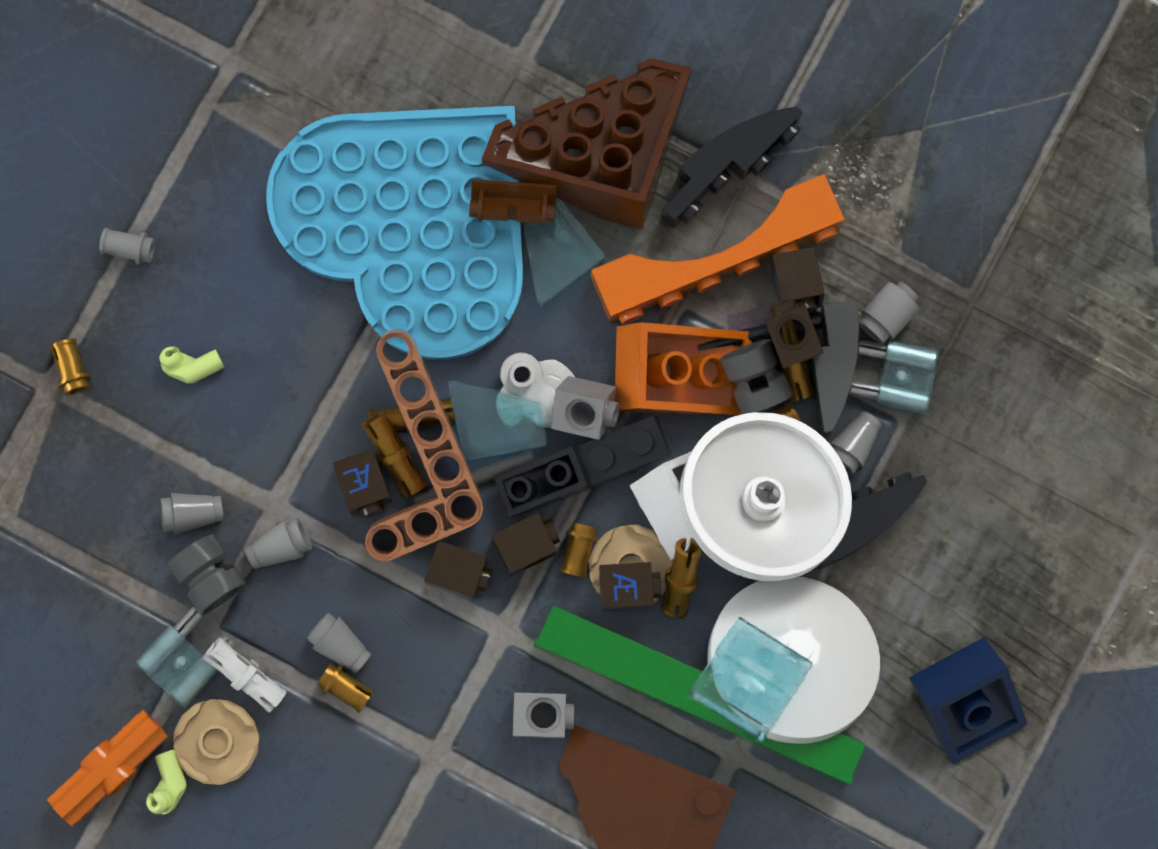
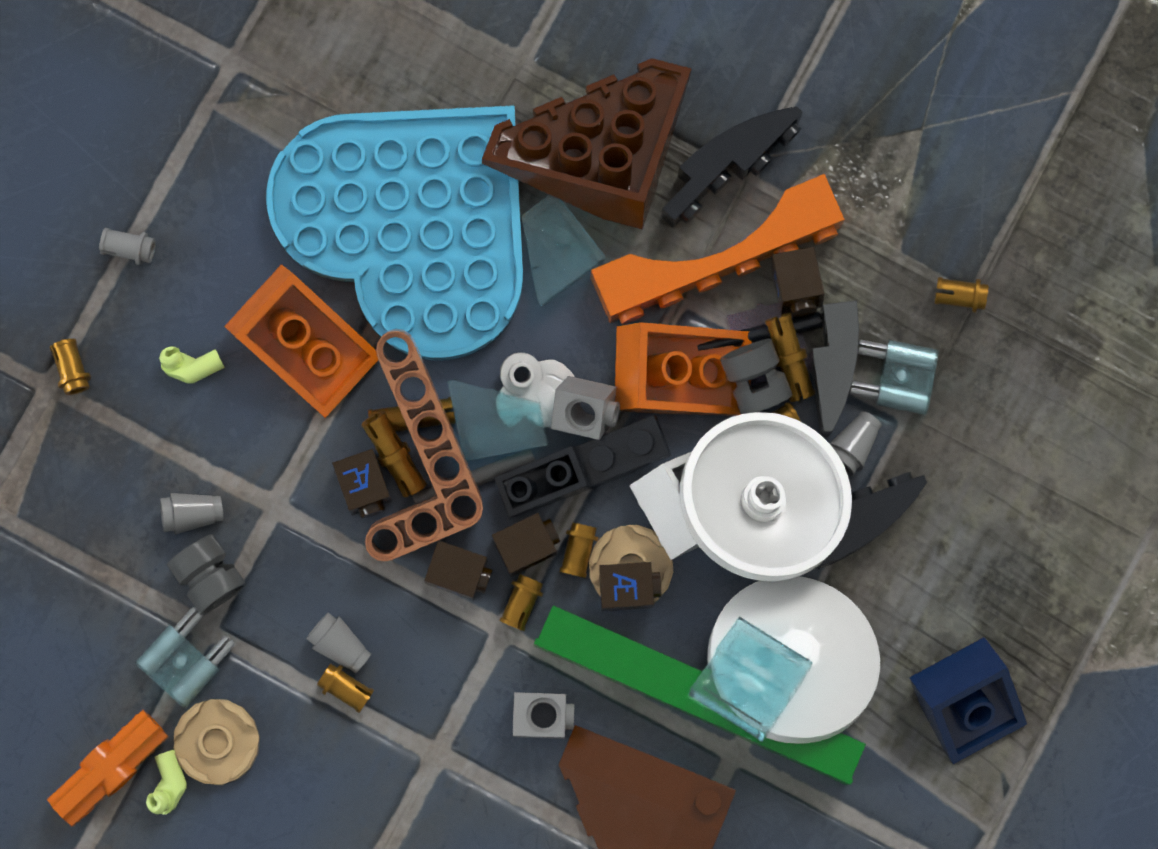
(244, 674): white pin -> none
(280, 544): light grey cone -> none
(303, 340): none -> orange slope
(513, 201): reddish brown hinge -> none
(521, 602): none -> pearl gold pin
(681, 578): pearl gold pin -> none
(793, 353): dark brown brick -> none
(889, 312): light grey brick -> none
(965, 294): none -> pearl gold pin

